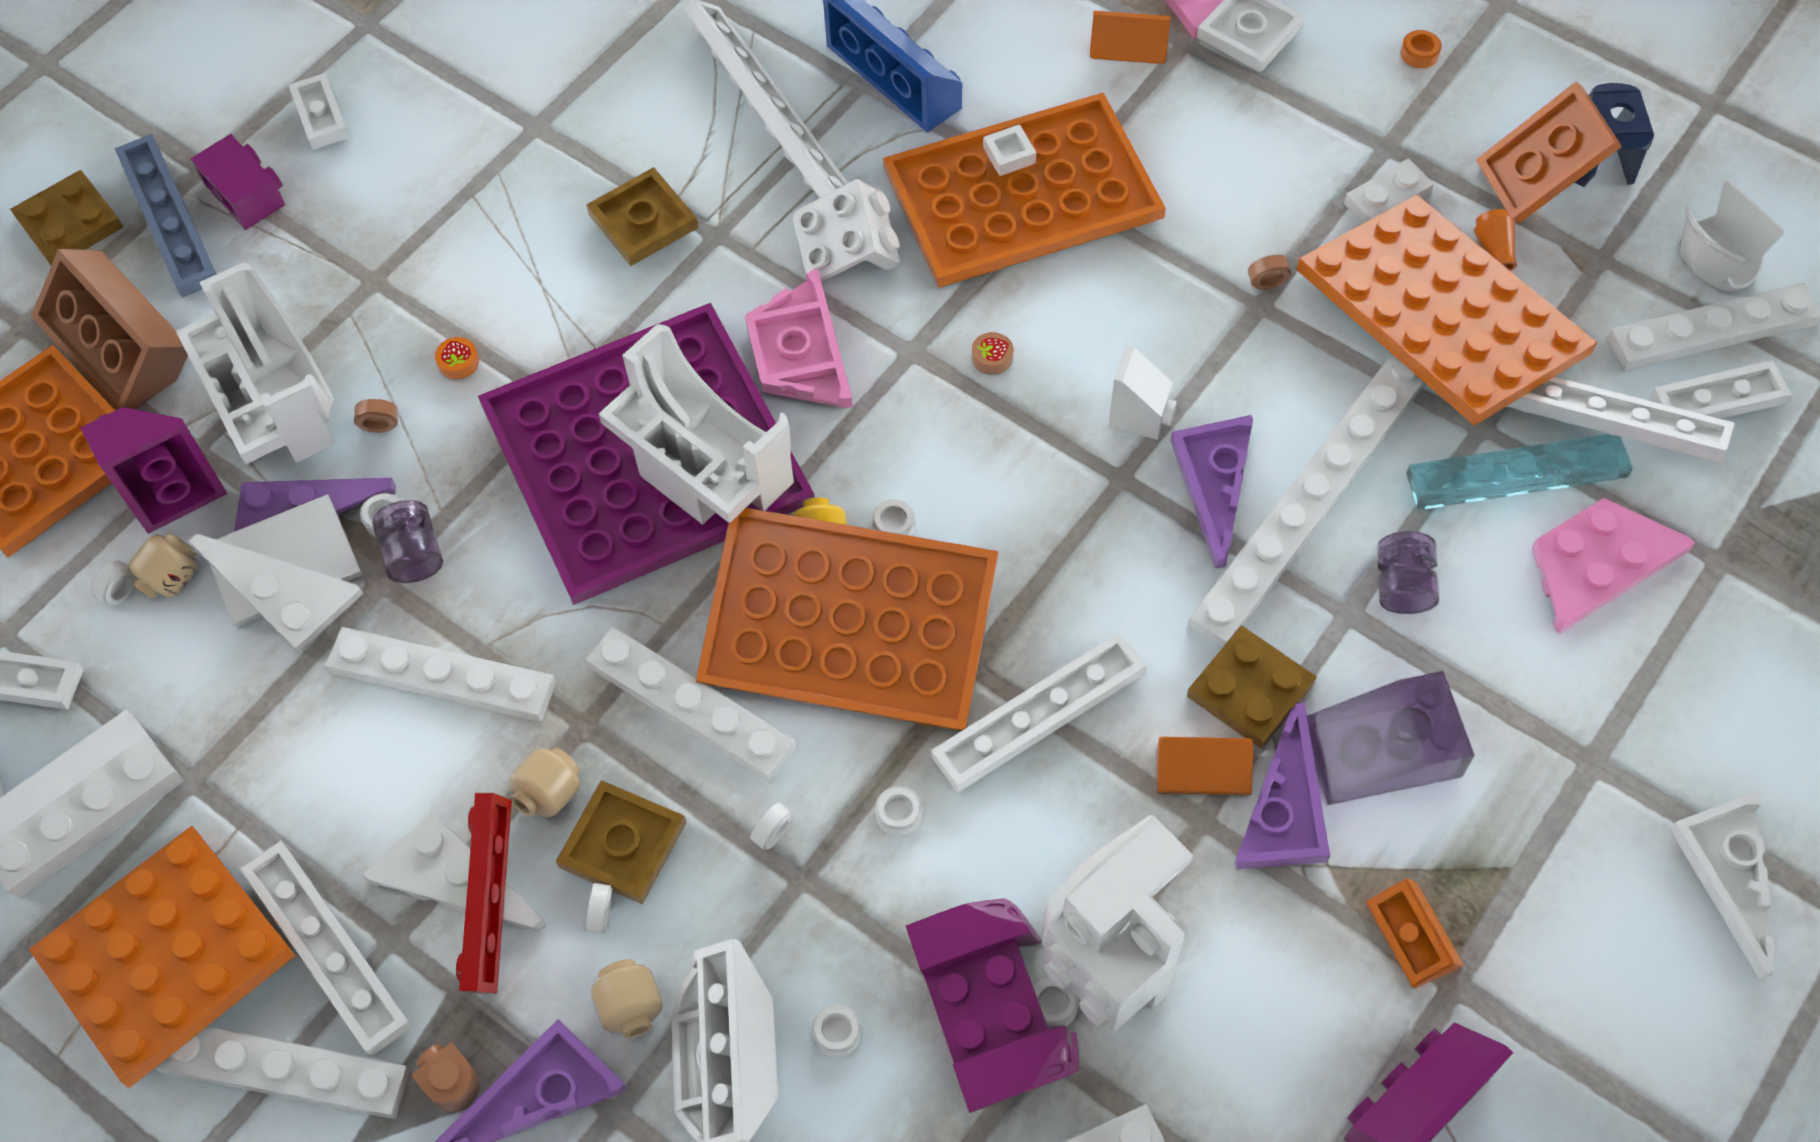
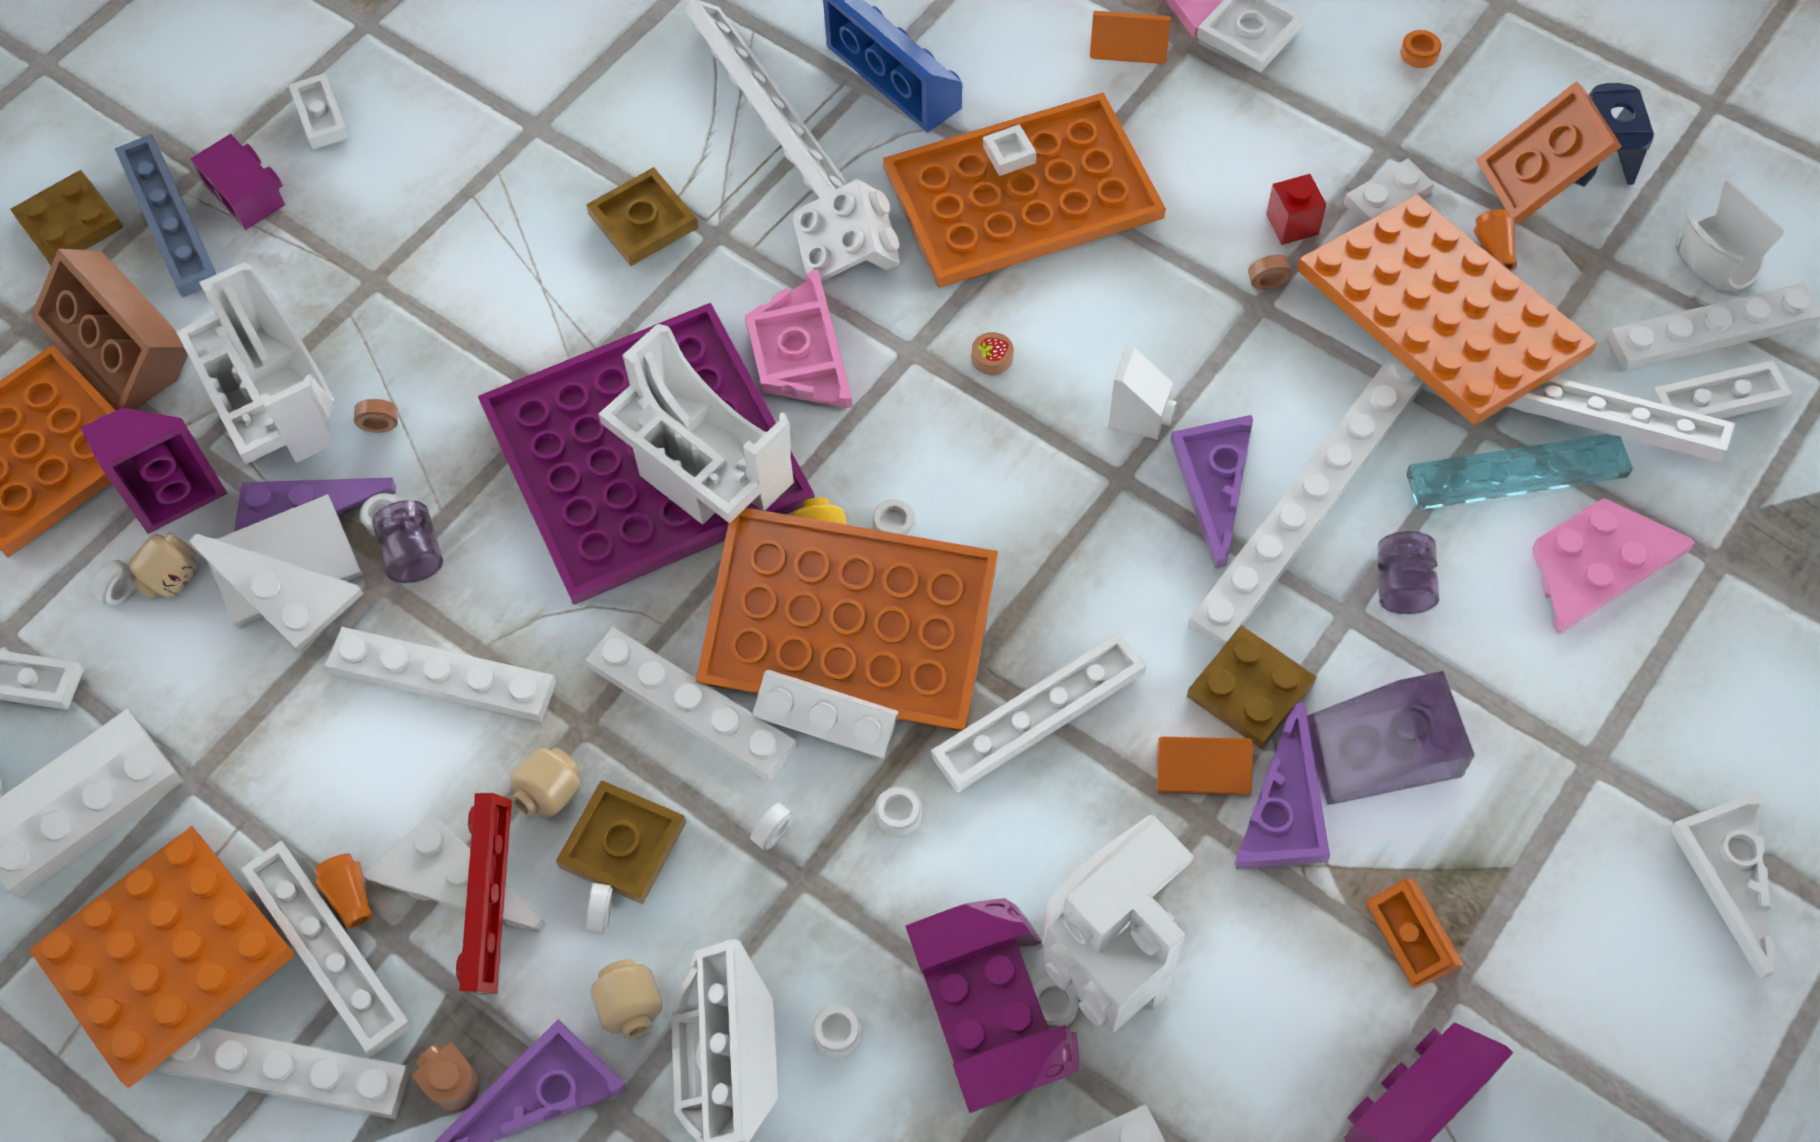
(344, 888): none -> orange cone
(457, 358): orange tile -> none
(825, 713): none -> white plate
(1296, 209): none -> red brick

